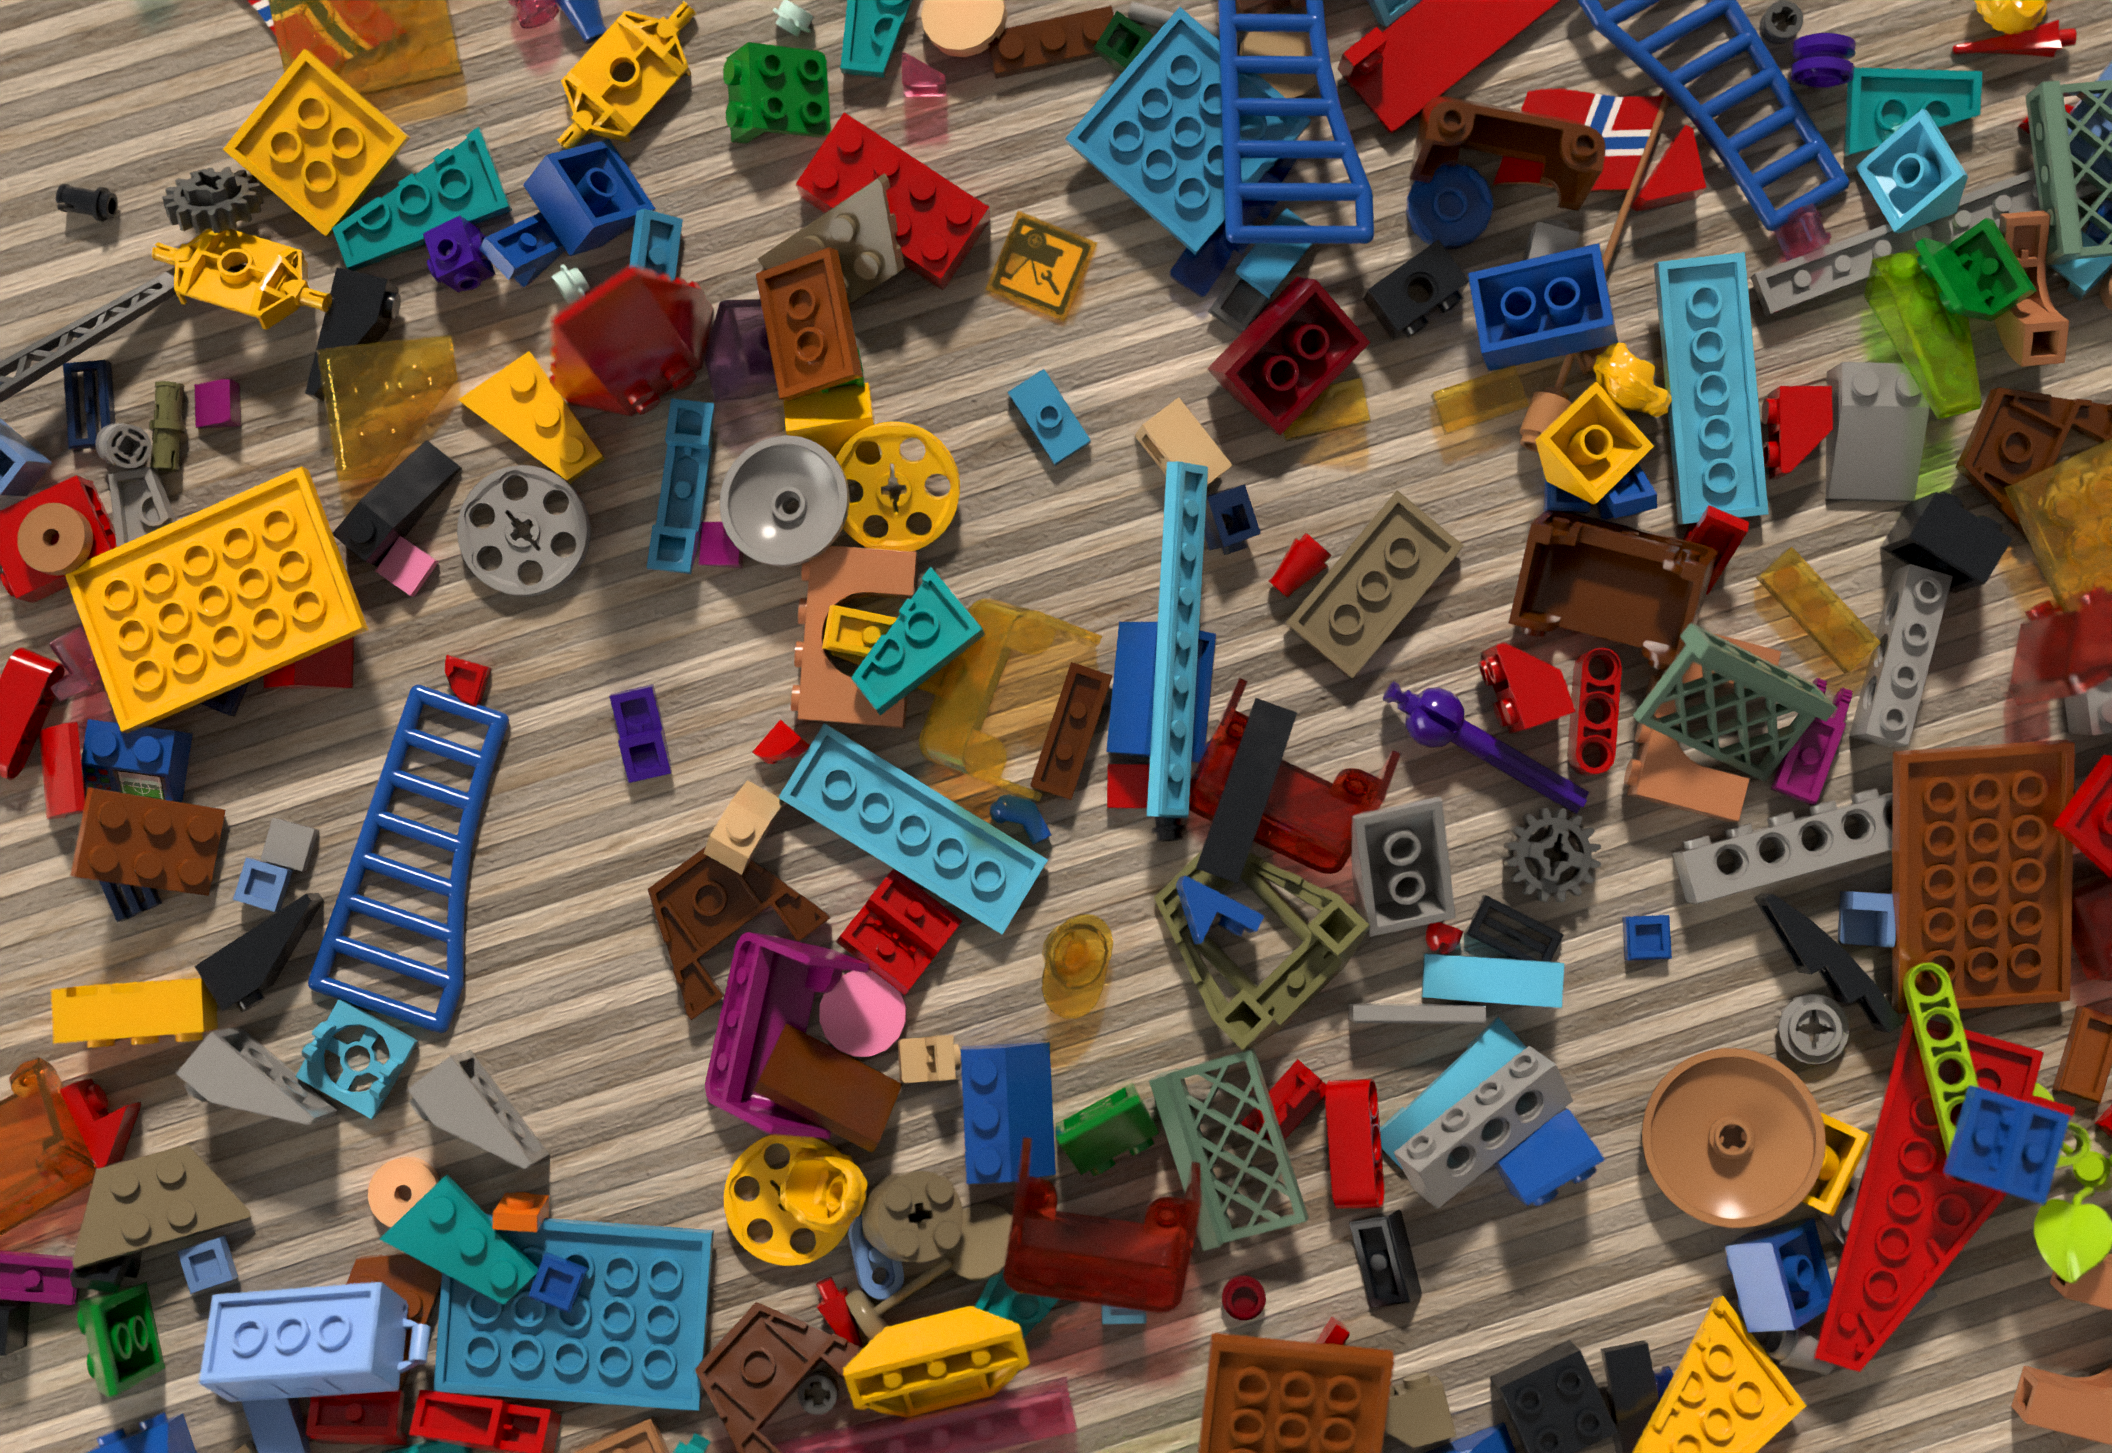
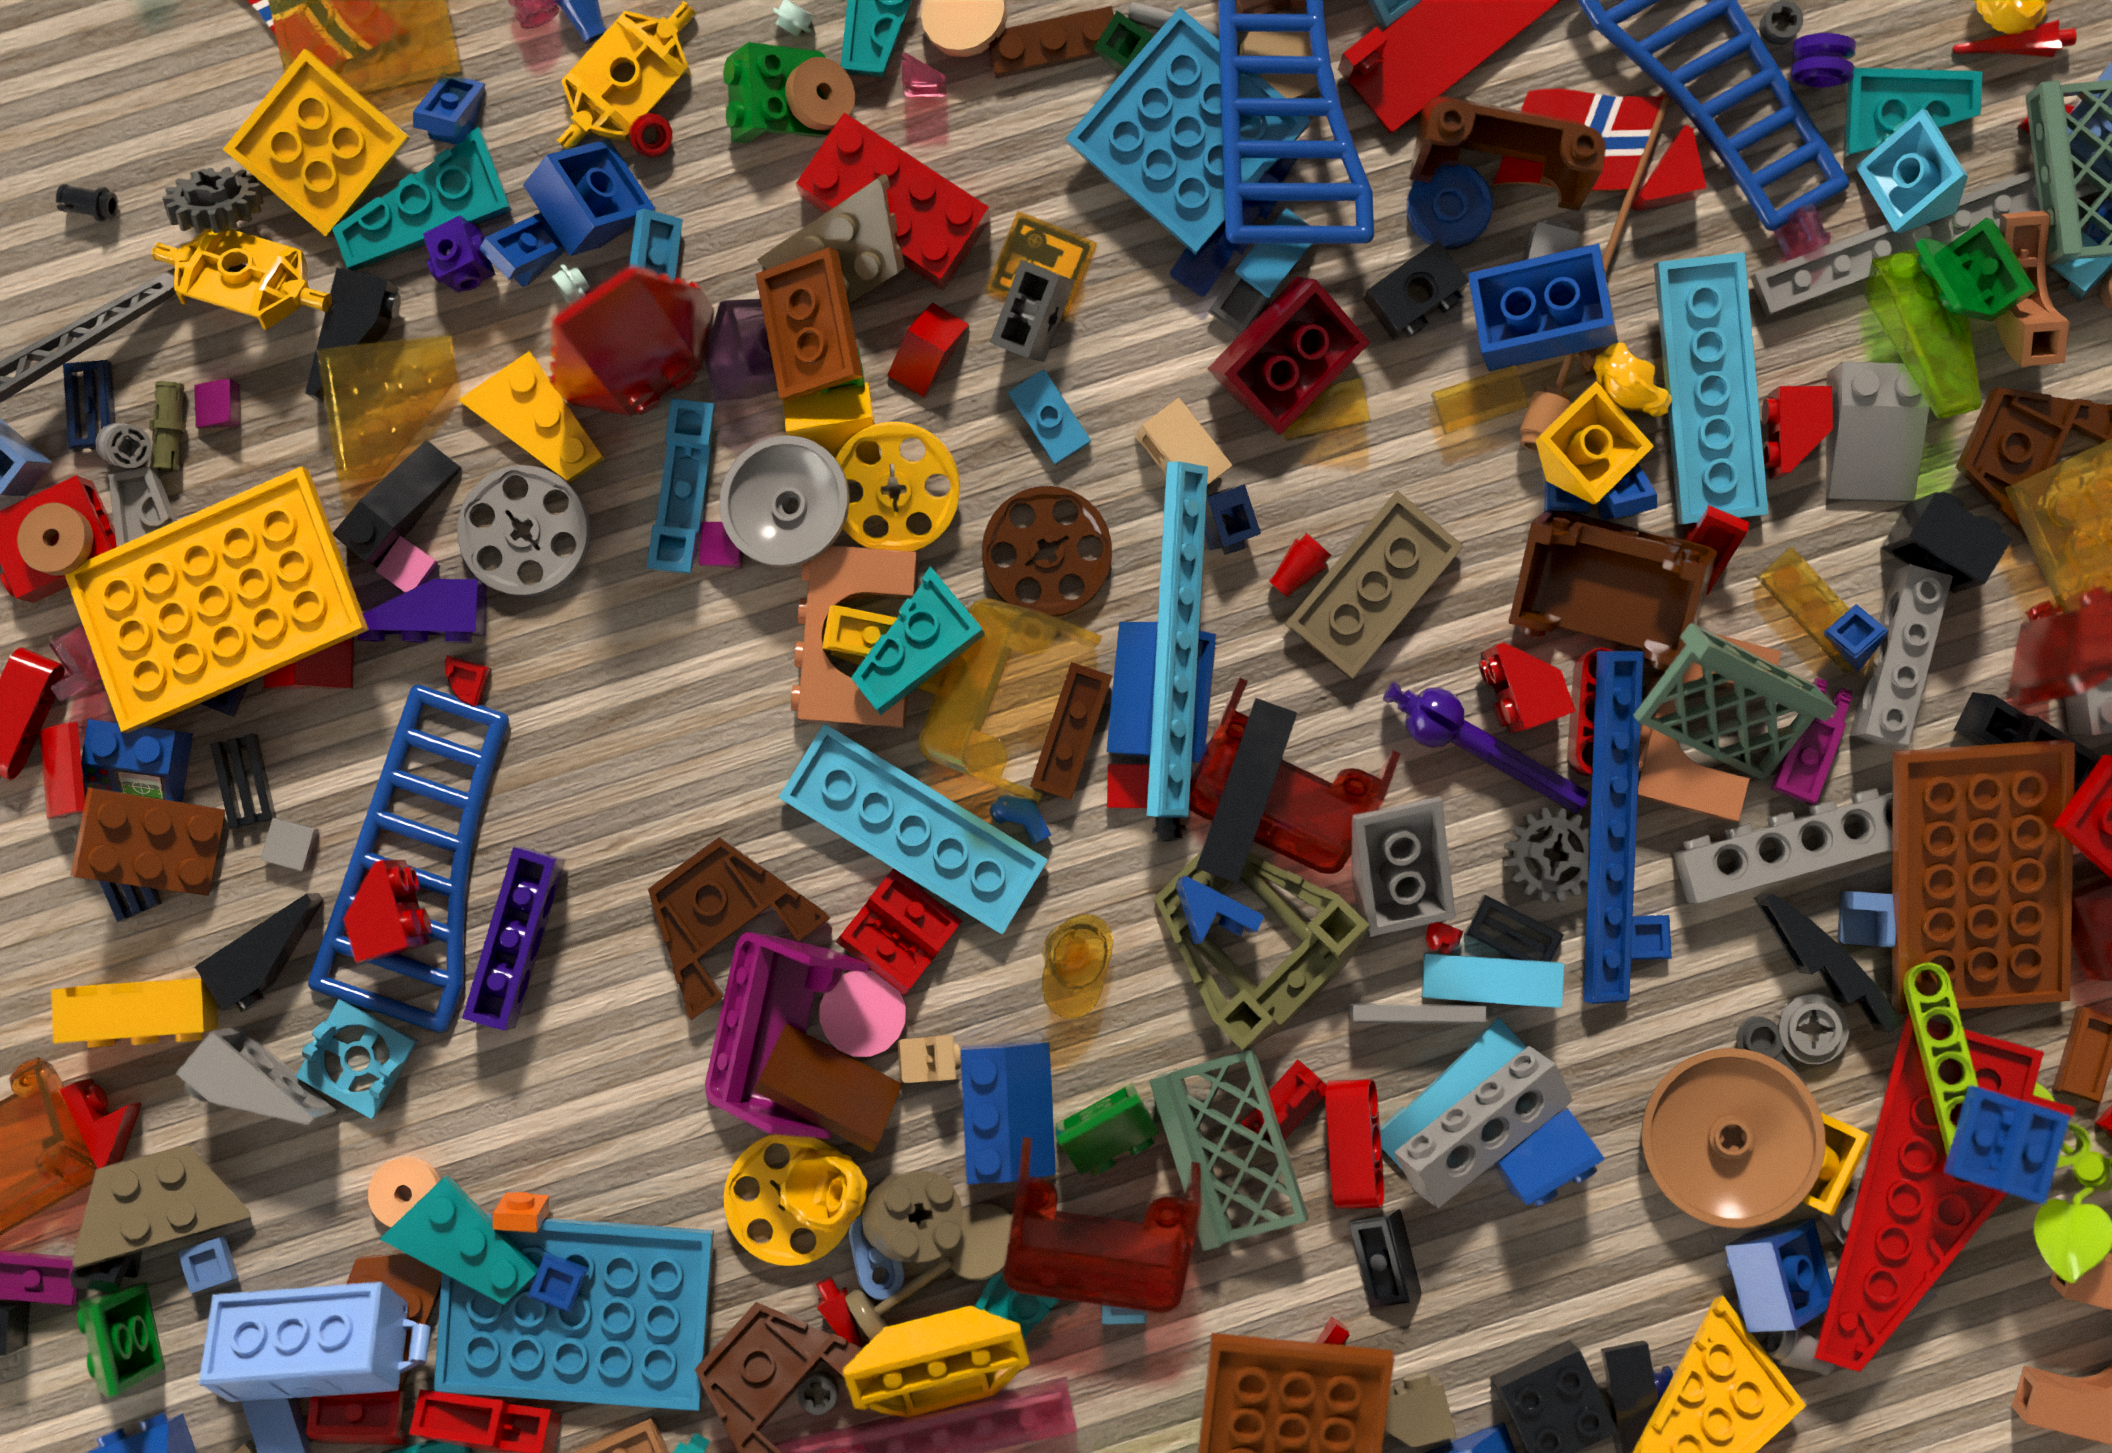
(227, 786): none -> black tile
(262, 884): medium blue plate -> none
(387, 913): none -> red slope
(434, 608): none -> dark purple slope
(450, 109): none -> blue slope
(471, 1106): light grey slope -> none
(513, 938): none -> dark purple brick
(641, 733): dark purple slope -> none
(663, 138): none -> red plate
(743, 826): tan slope -> none
(780, 744): red tile -> none
(803, 96): none -> medium nougat piece
(926, 349): none -> red slope
(1032, 311): none -> dark grey brick
(1047, 529): none -> reddish brown wedge
(1243, 1297): dark red plate -> none
(1613, 827): none -> blue tile
(1763, 1037): none -> dark grey plate
(1856, 636): none -> blue slope
(1994, 721): none -> black slope

